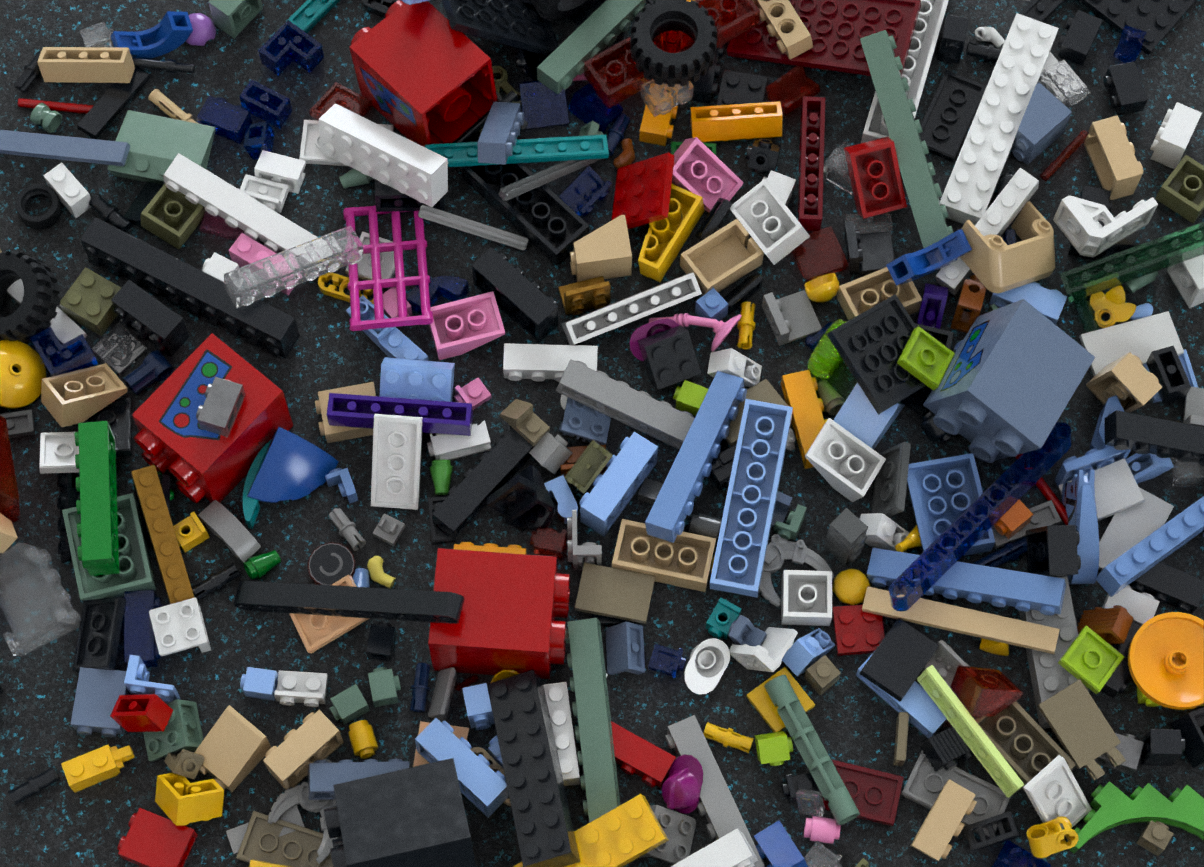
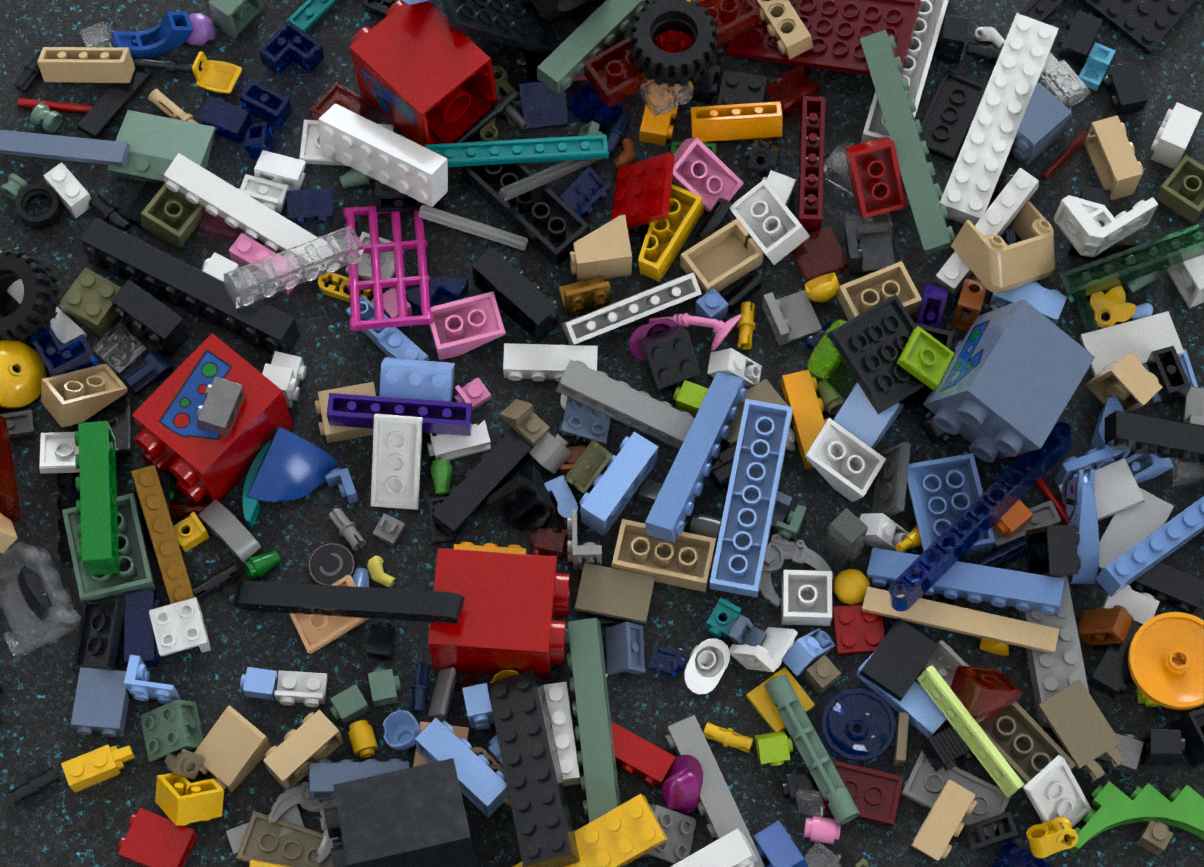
(13, 186): none -> sand green wheel
(29, 584): none -> black slope
(141, 713): red brick -> none
(186, 508): none -> clear red axle
(216, 75): none -> yellow piece
(286, 373): none -> white brick
(310, 203): none -> clear blue bracket
(401, 730): none -> light blue hair
(500, 133): sand blue brick -> none
(860, 709): none -> clear blue dish
(930, 259): blue arch -> none
(1091, 659): lime tile -> none
(1096, 66): none -> medium azure slope
(1130, 44): clear blue bracket -> none

